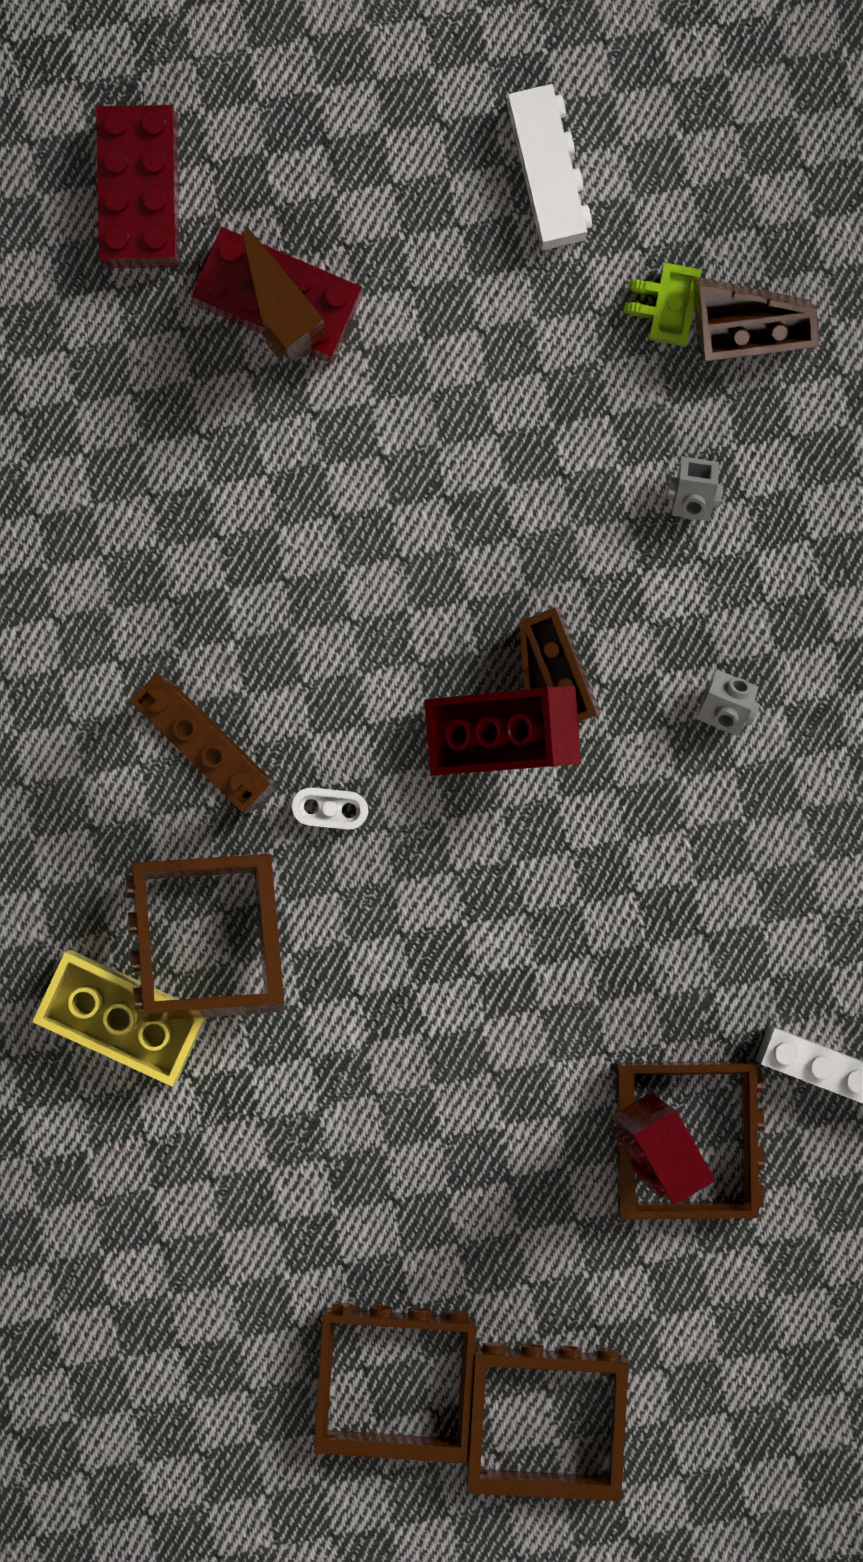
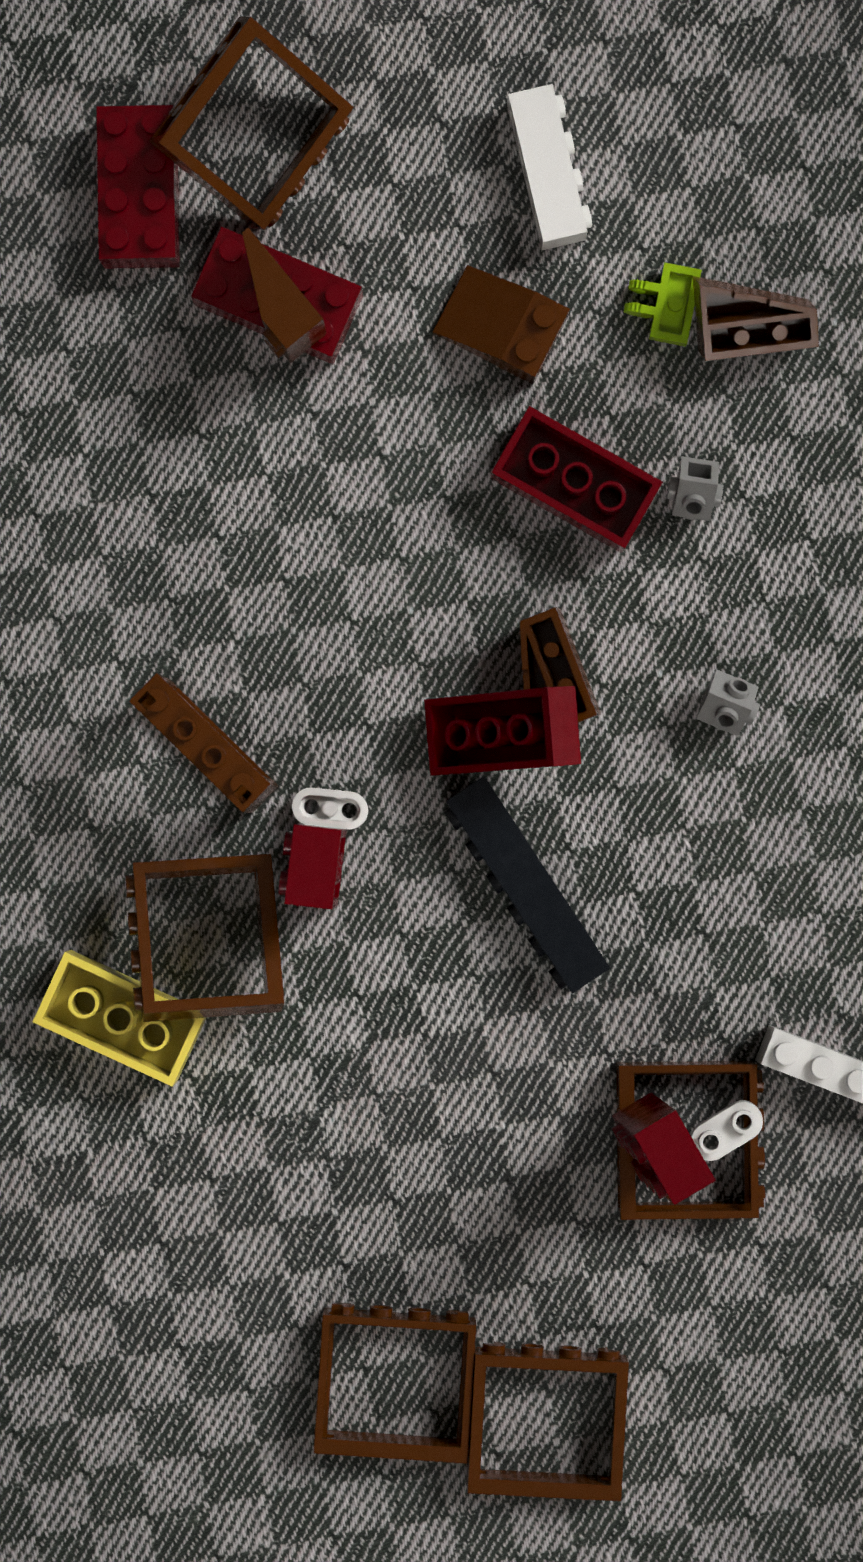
(203, 88): none -> reddish brown window
(313, 866): none -> dark red brick
(502, 322): none -> reddish brown slope
(527, 885): none -> black brick
(575, 479): none -> dark red brick
(724, 1127): none -> white plate

